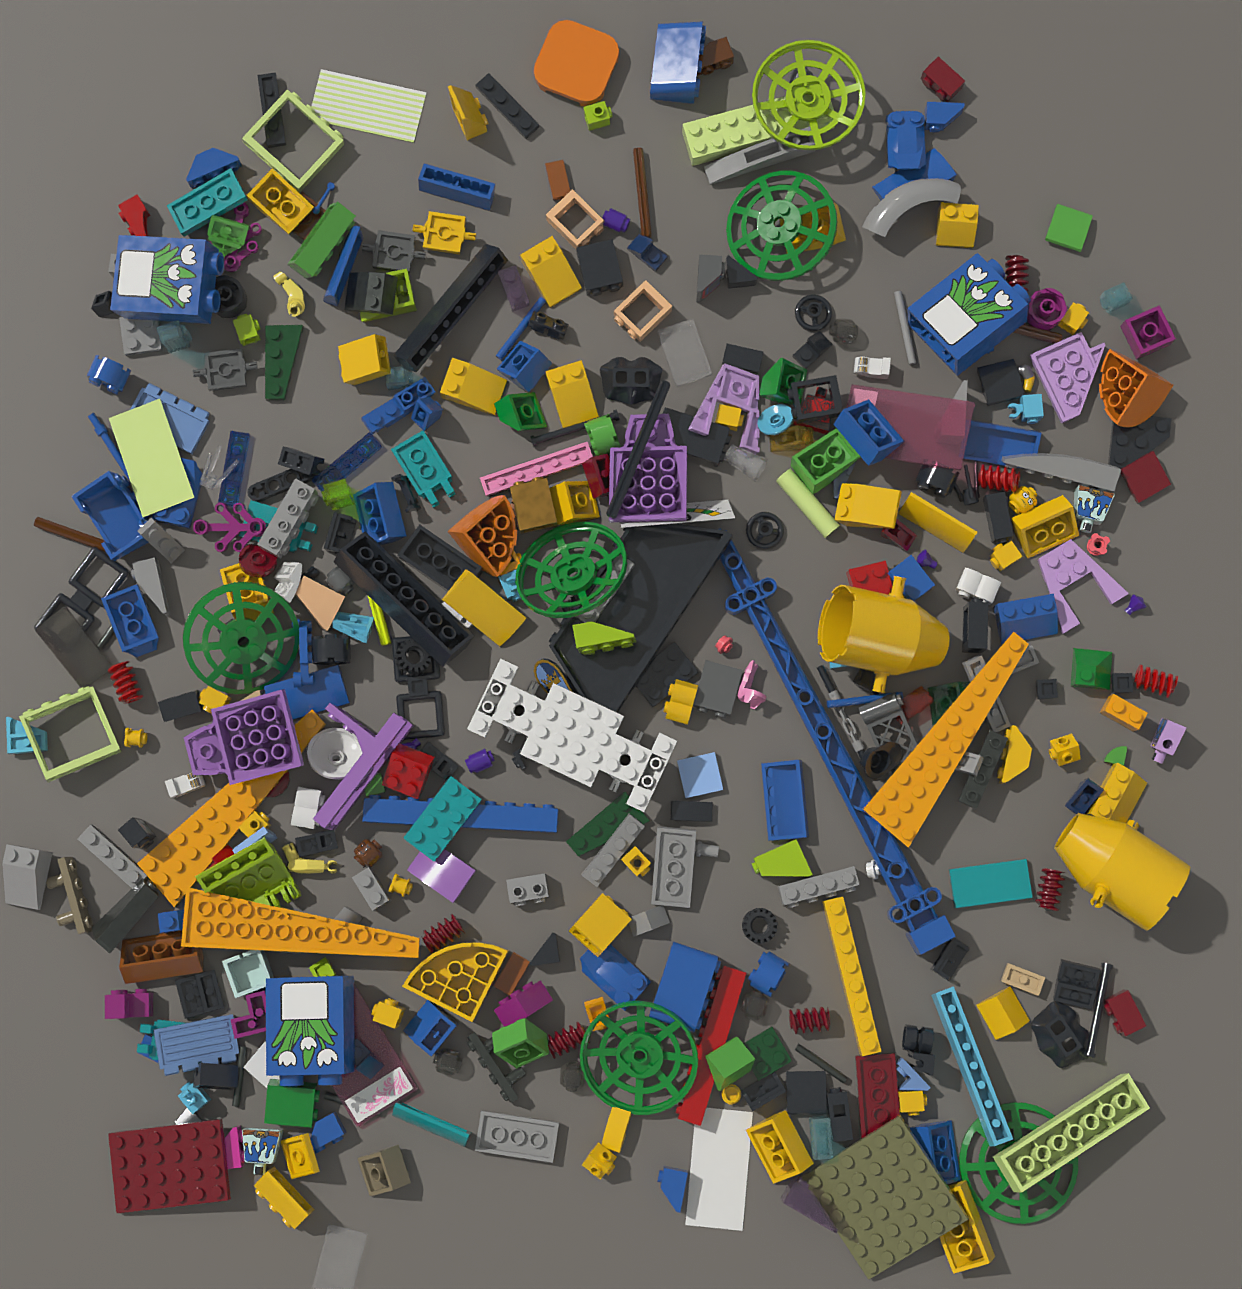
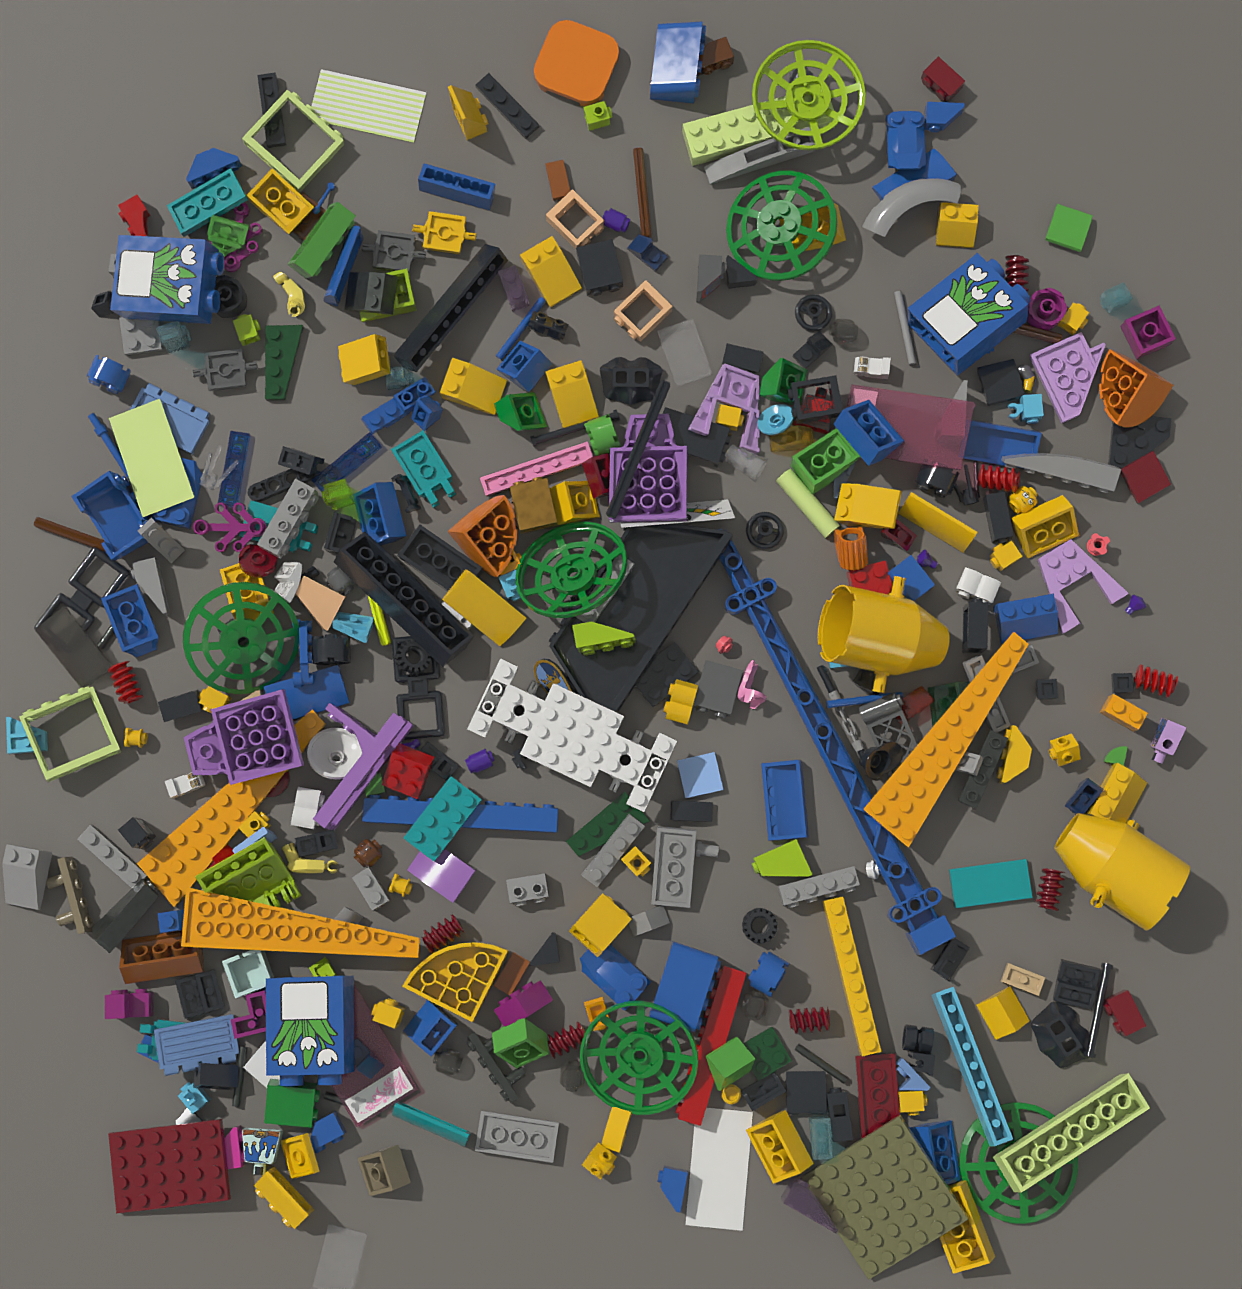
(851, 554): none -> orange piece
(1091, 506): torso -> none
(1091, 669): green slope -> none

